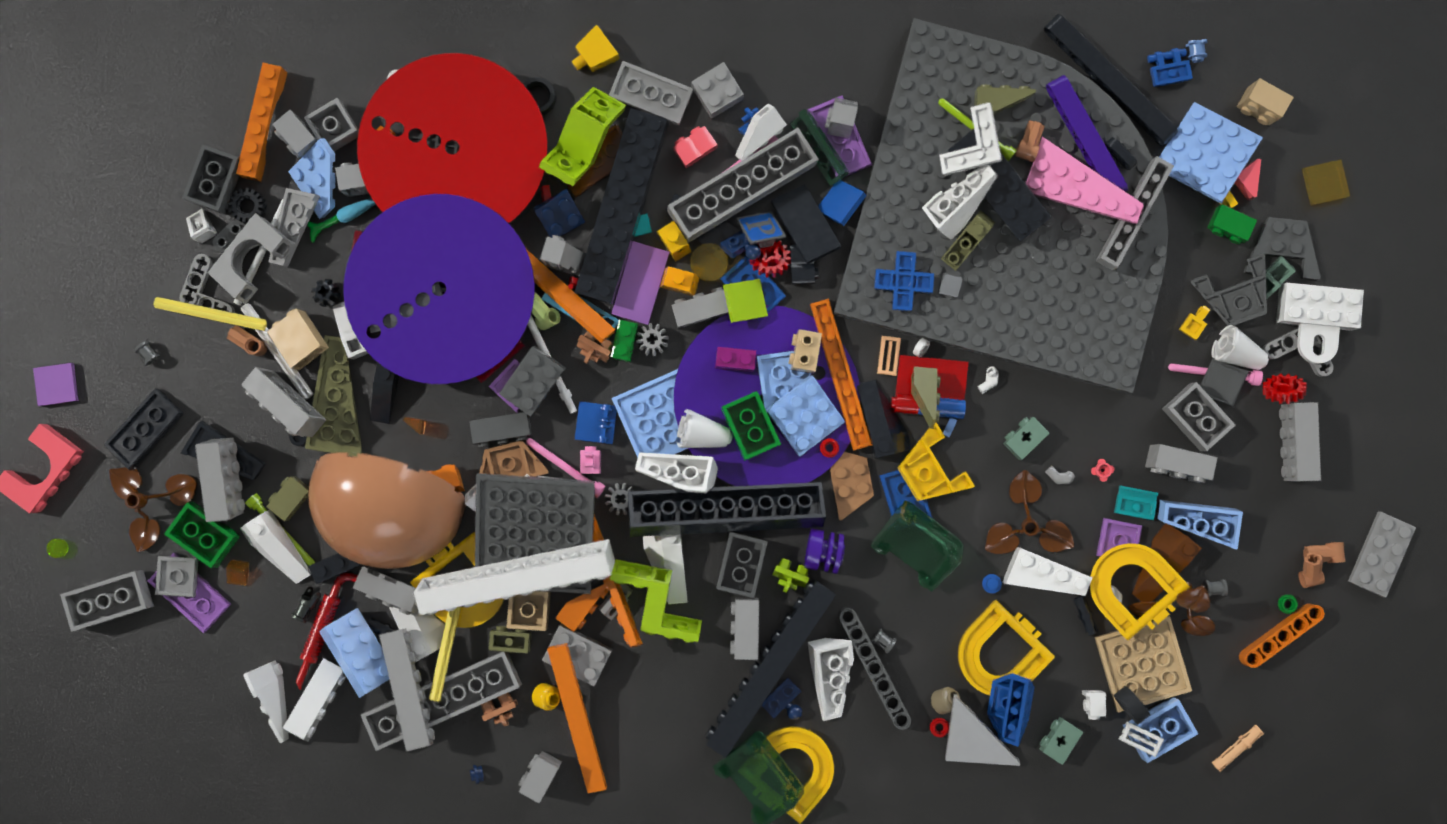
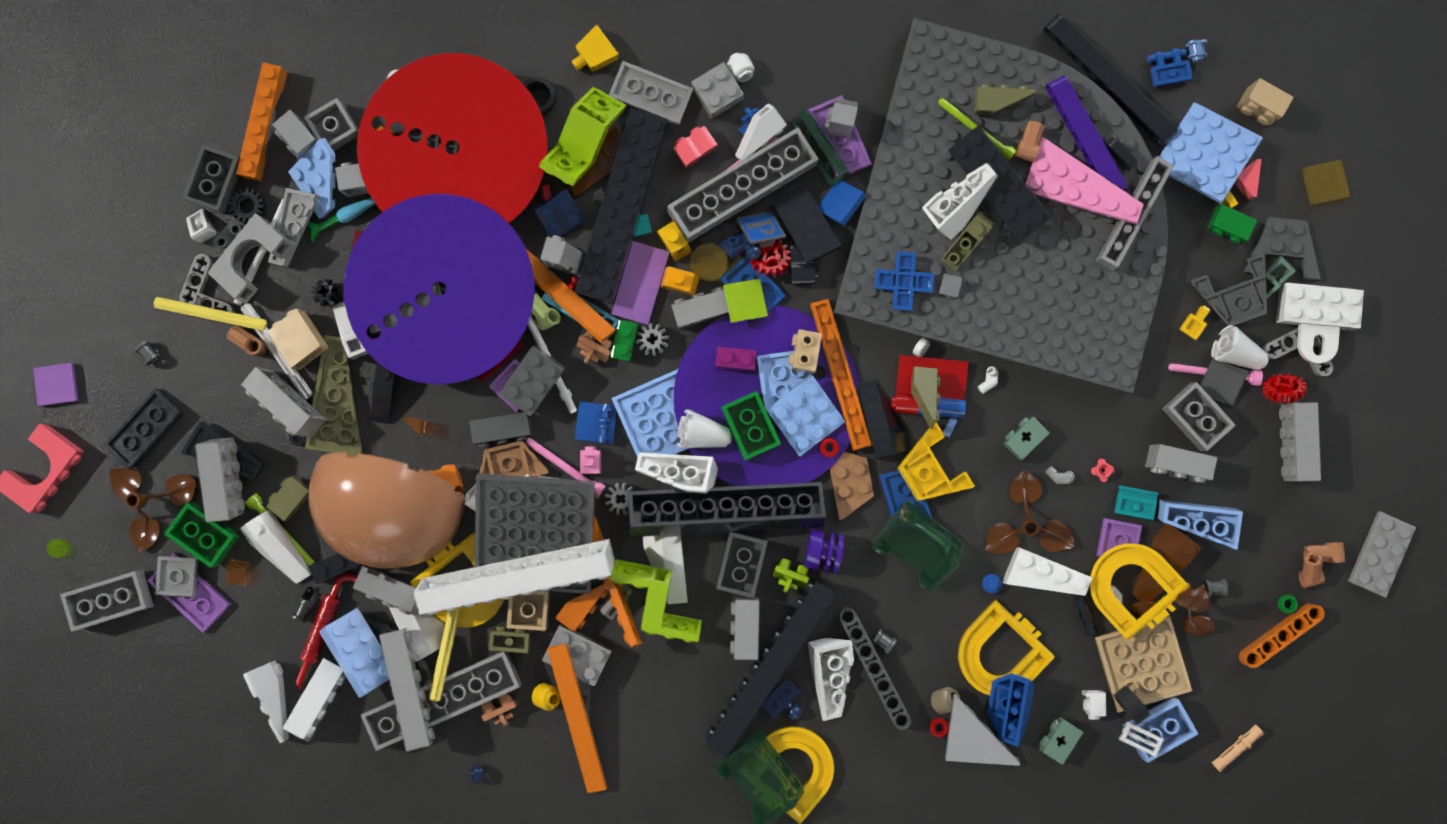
(542, 772): light grey brick -> none
(740, 67): none -> white head
(881, 355): light nougat tile -> none
(987, 146): white plate -> none

